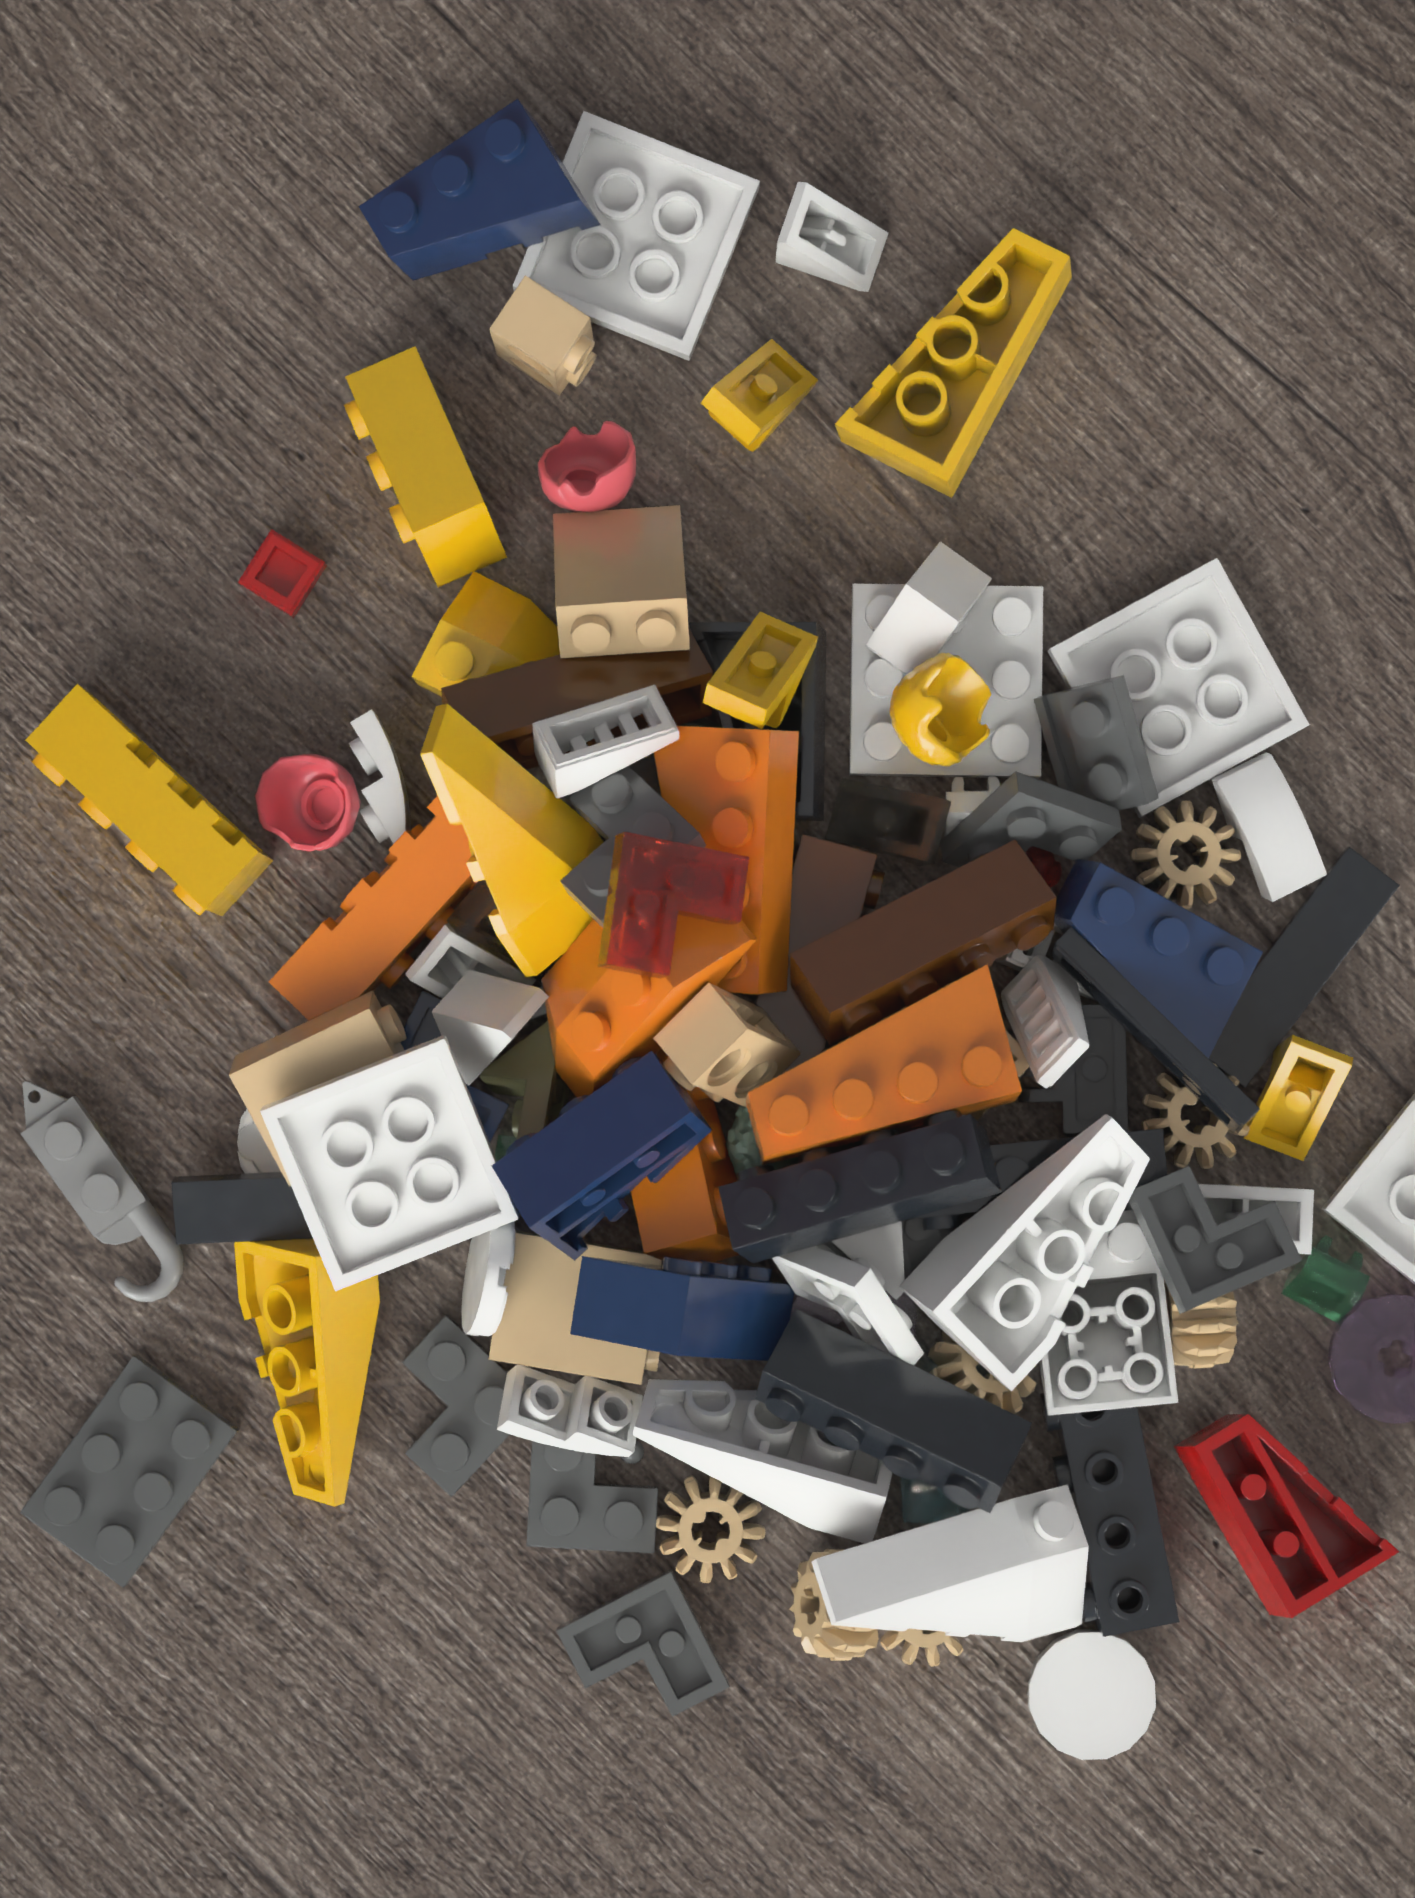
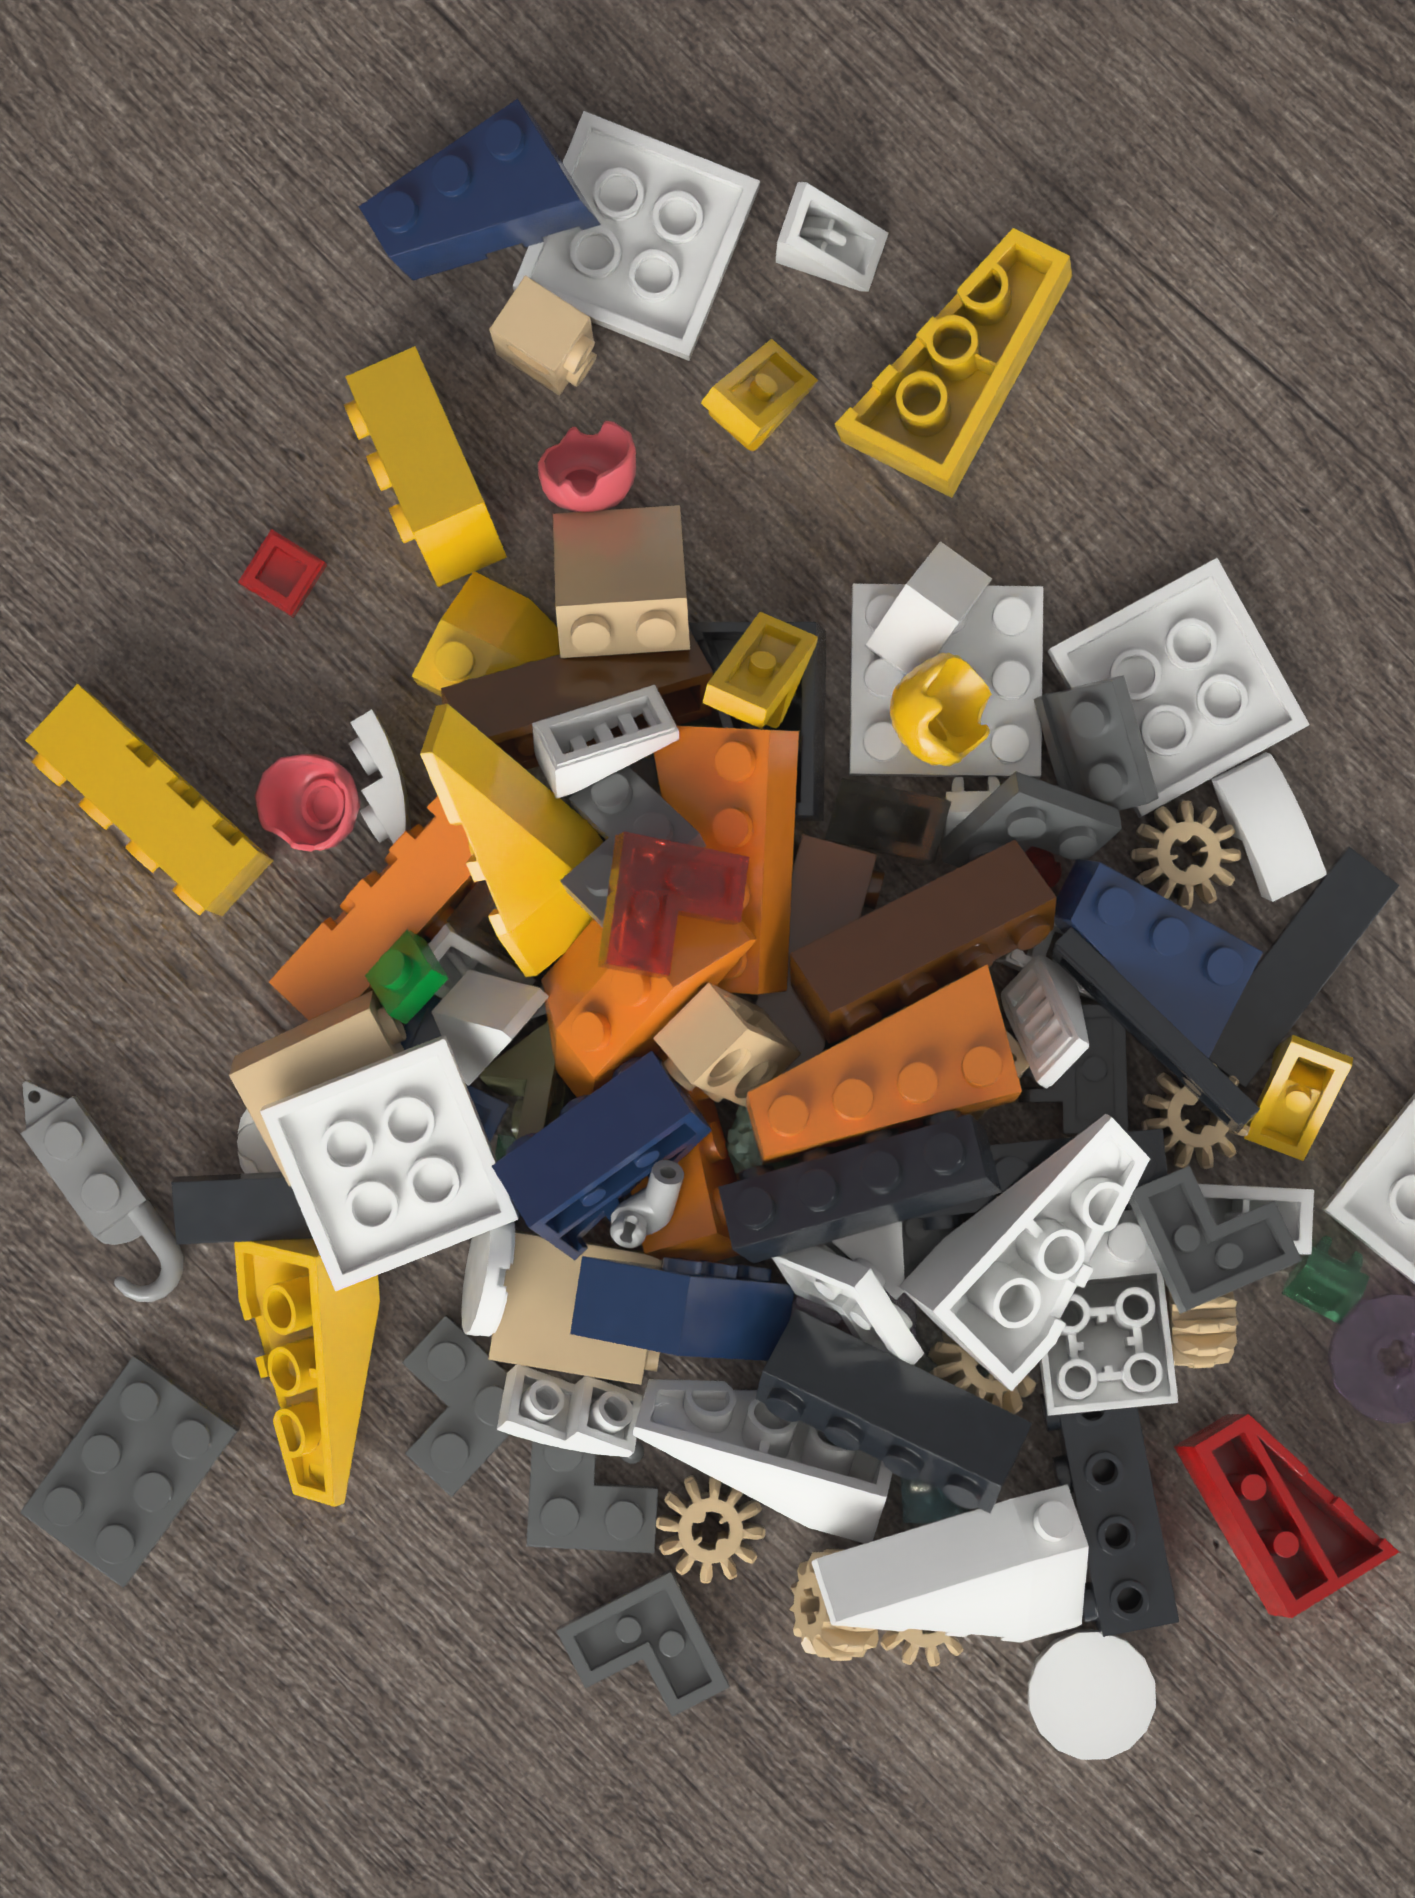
(406, 976): none -> green plate
(650, 1207): none -> light grey arm

